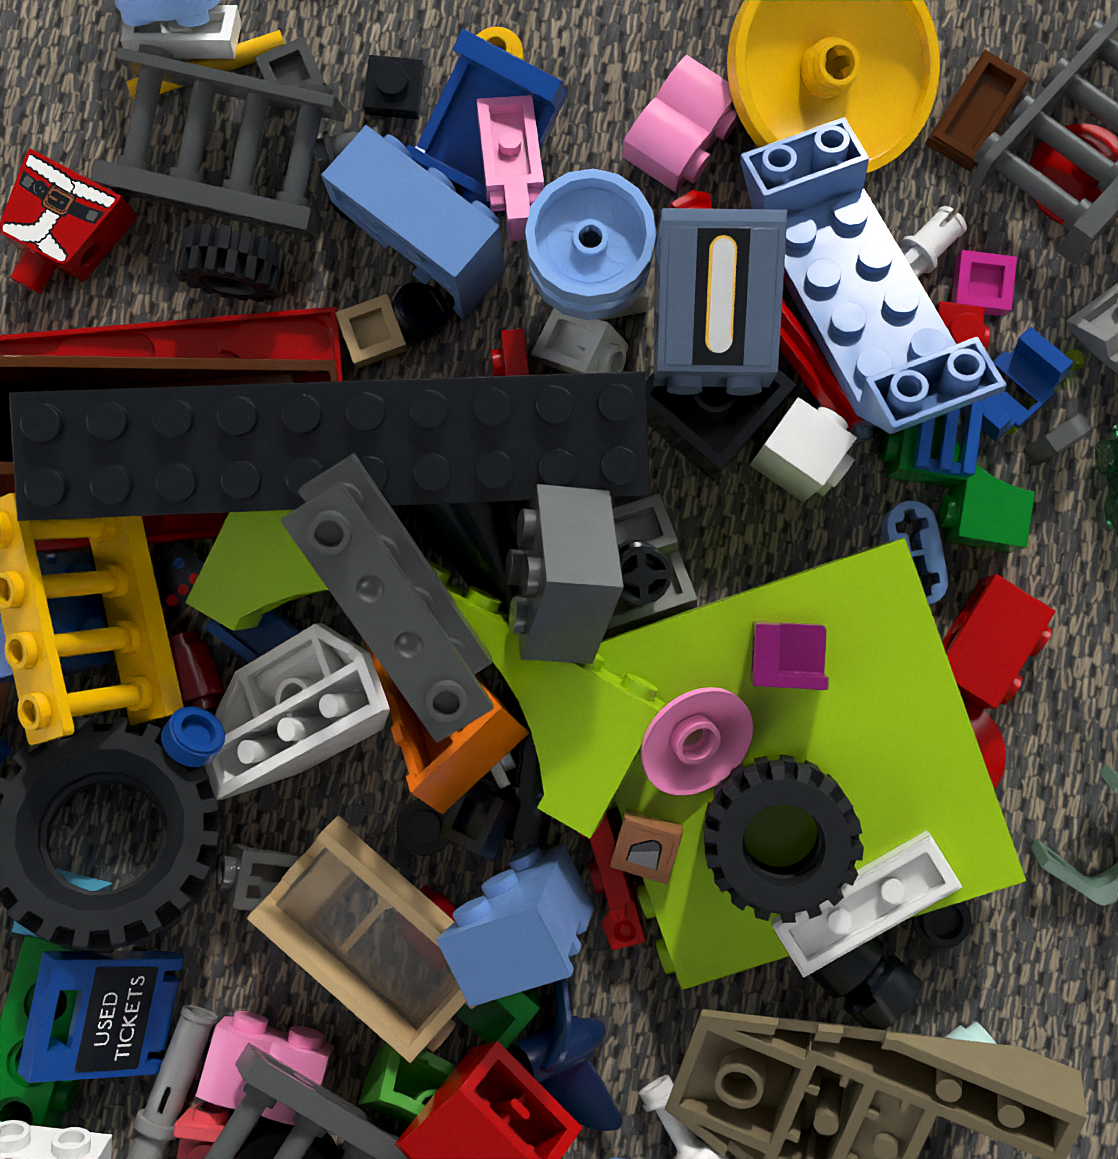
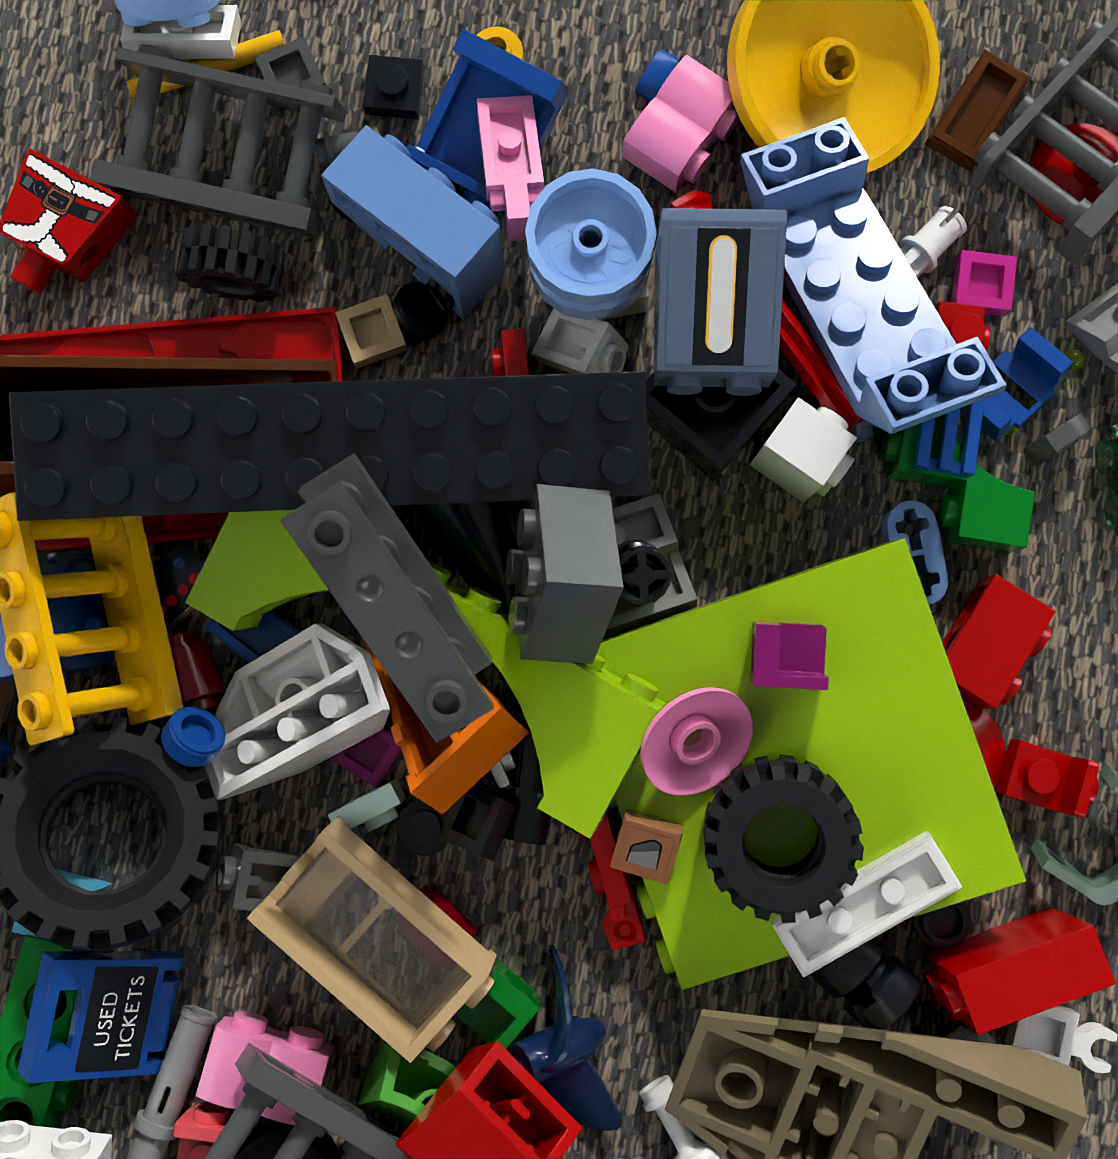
(370, 757): none -> magenta tile
(372, 808): none -> light aqua bracket
(519, 927): medium blue wedge -> none
(656, 74): none -> blue piece
(1017, 970): none -> red brick
(1048, 779): none -> red bracket
(1057, 1037): none -> white plate

